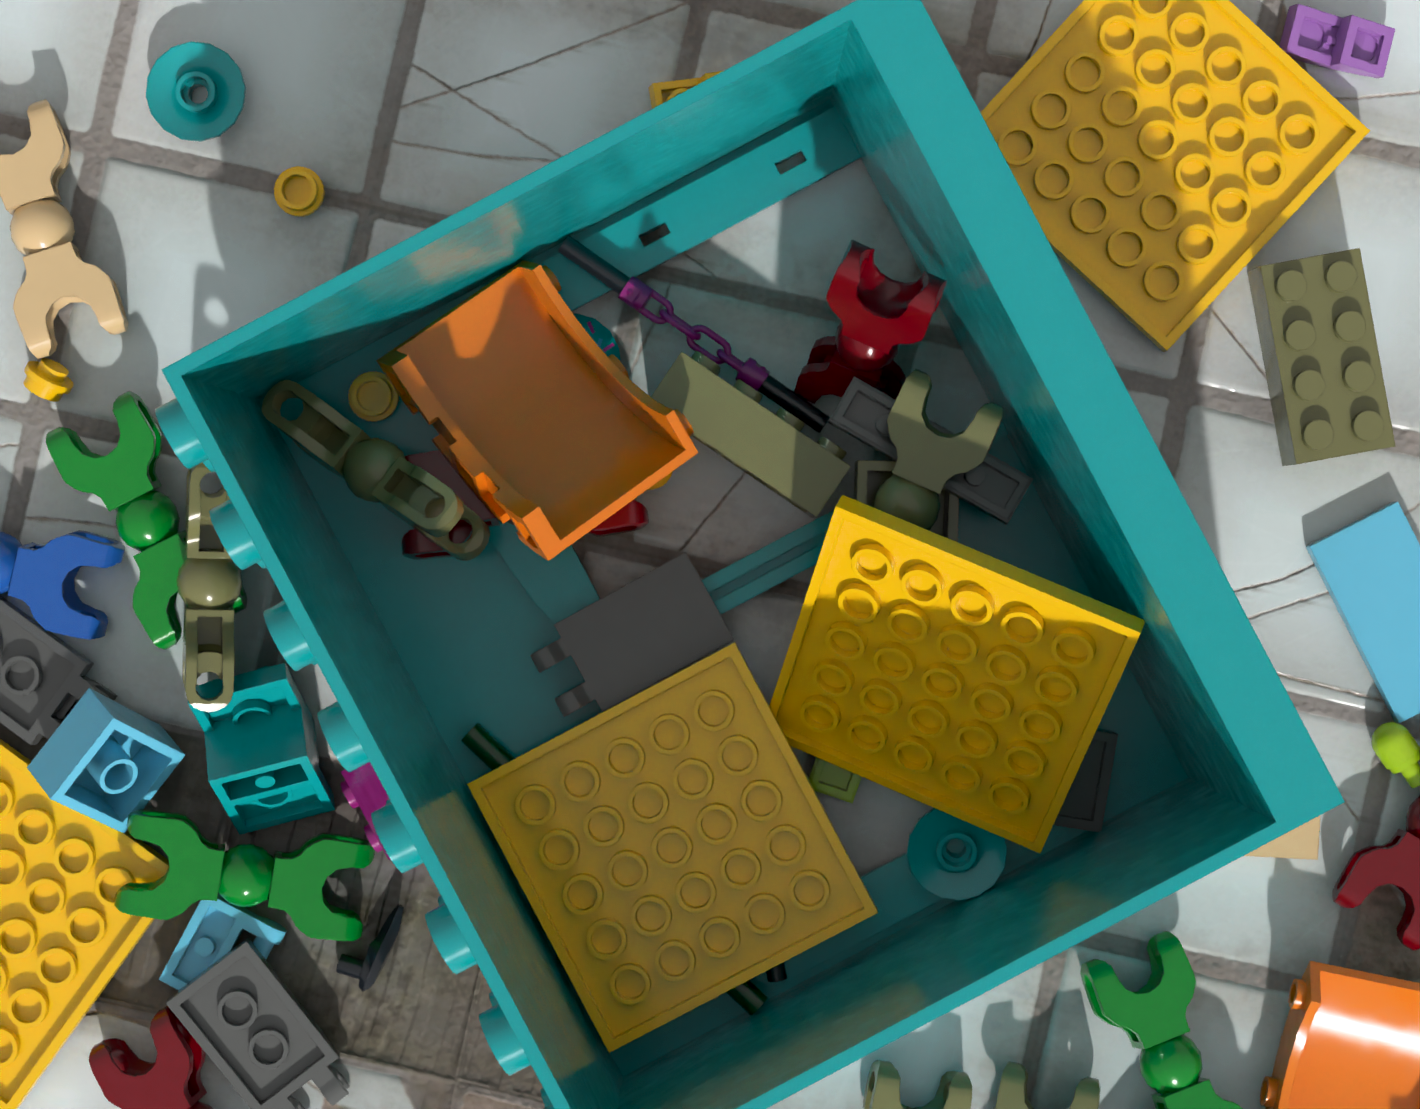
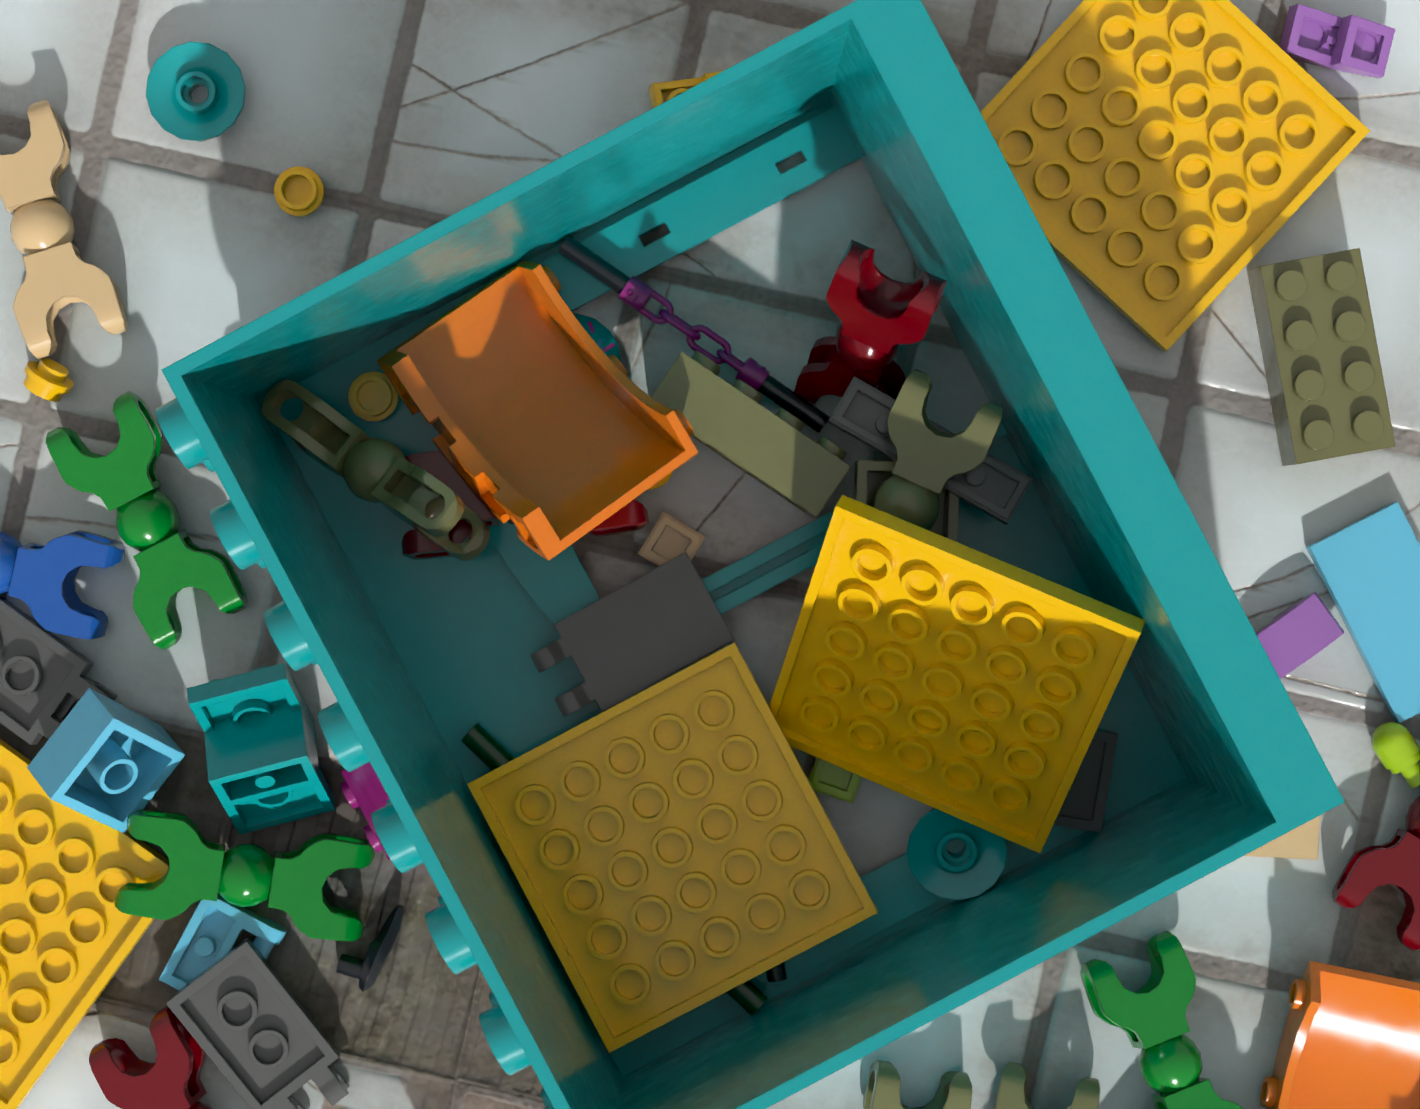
(209, 587): olive piece -> none
(670, 539): none -> tan tile
(1299, 634): none -> medium lavender slope

